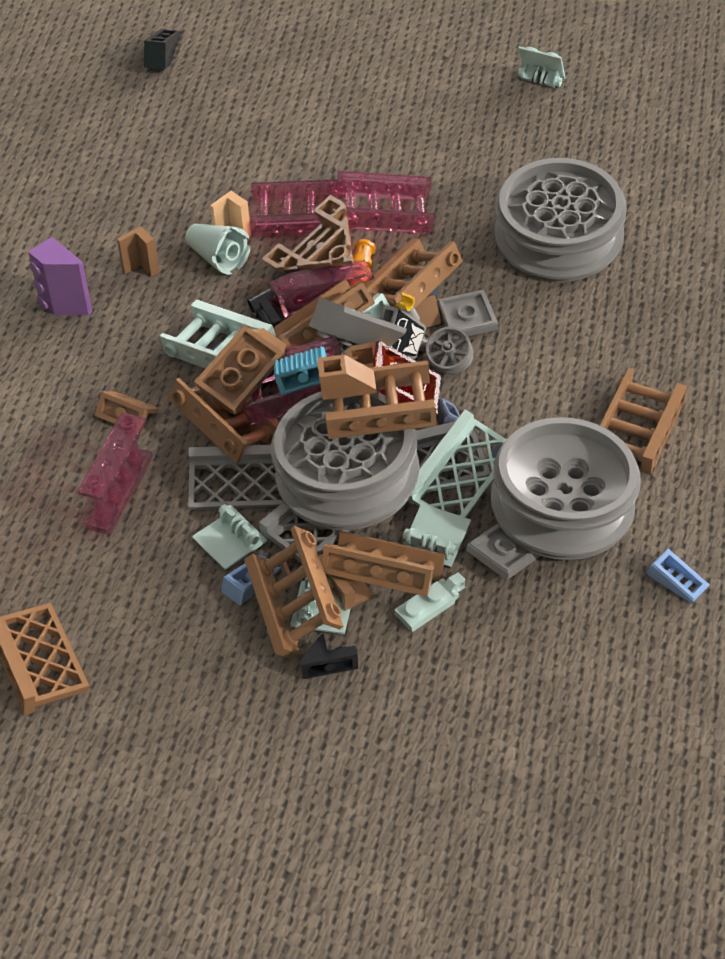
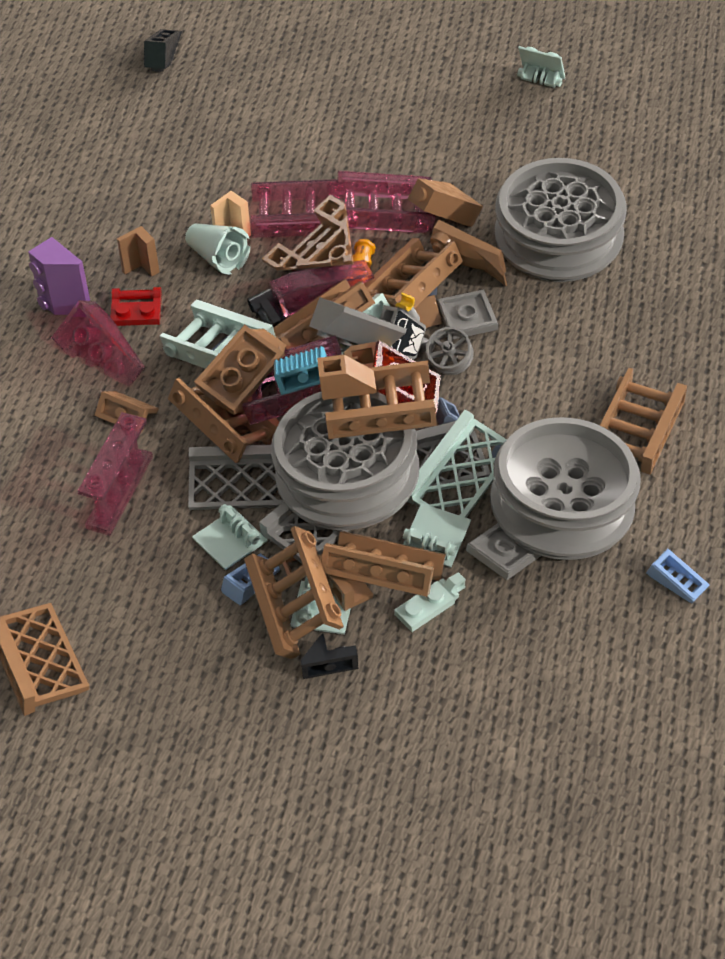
(96, 338): none -> clear pink wedge
(136, 312): none -> red plate
(445, 201): none -> medium nougat slope
(473, 251): none -> medium nougat slope

